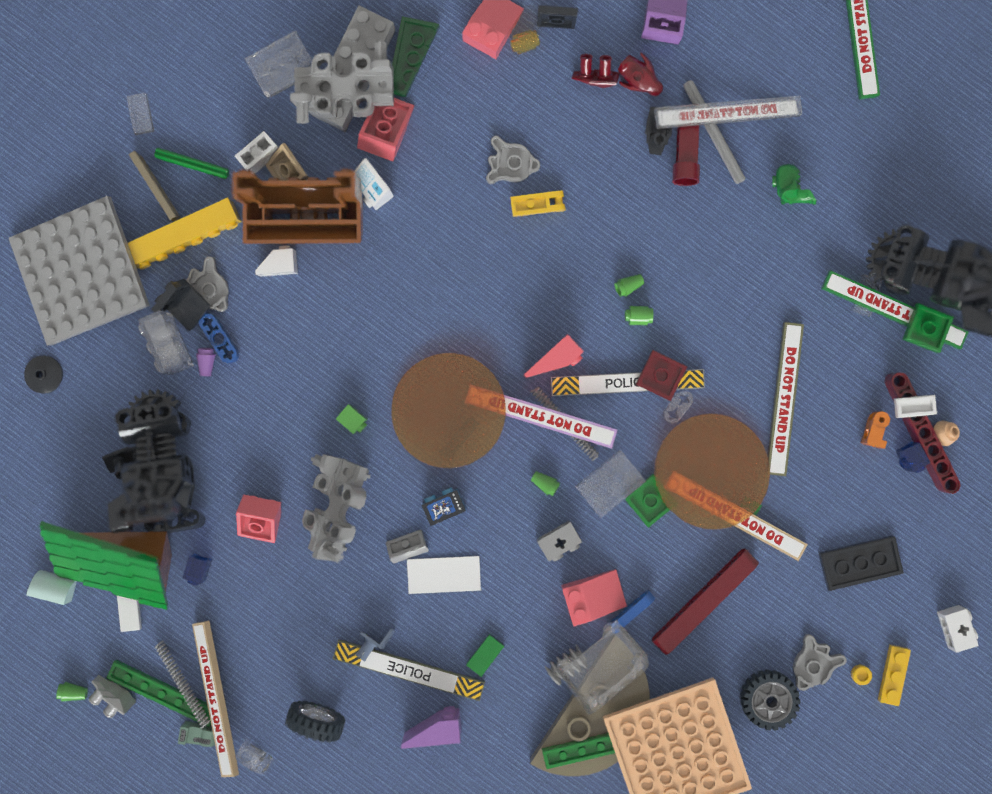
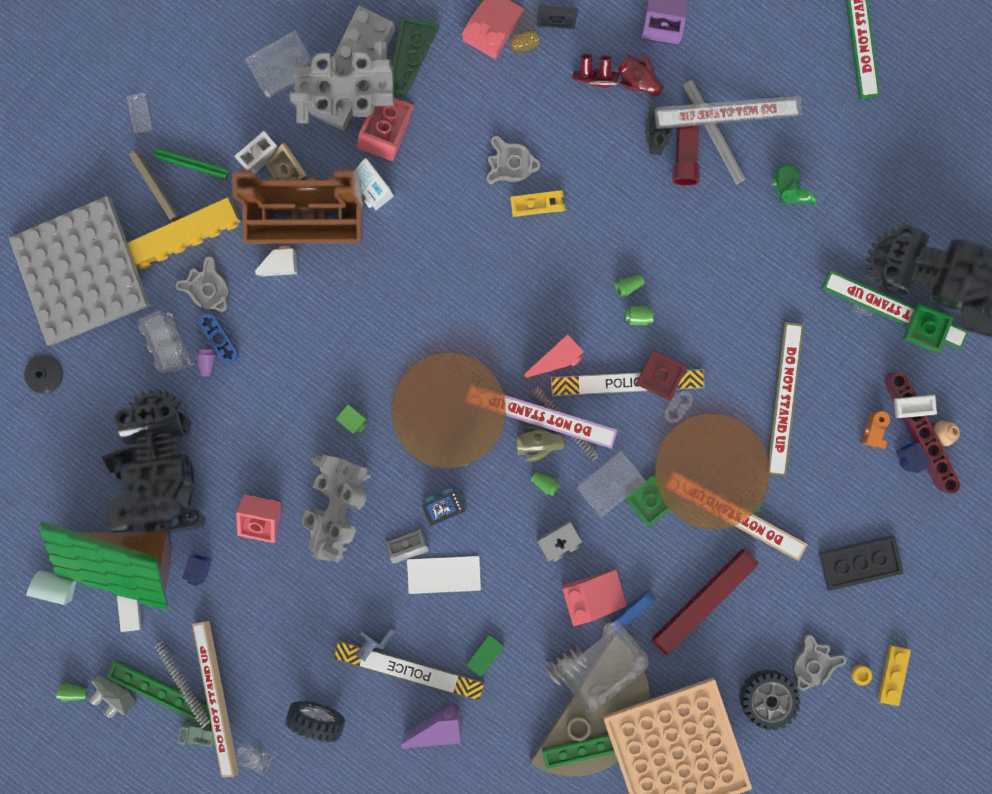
(182, 302): black bracket -> none
(538, 443): none -> olive animal
(950, 622): white brick -> none

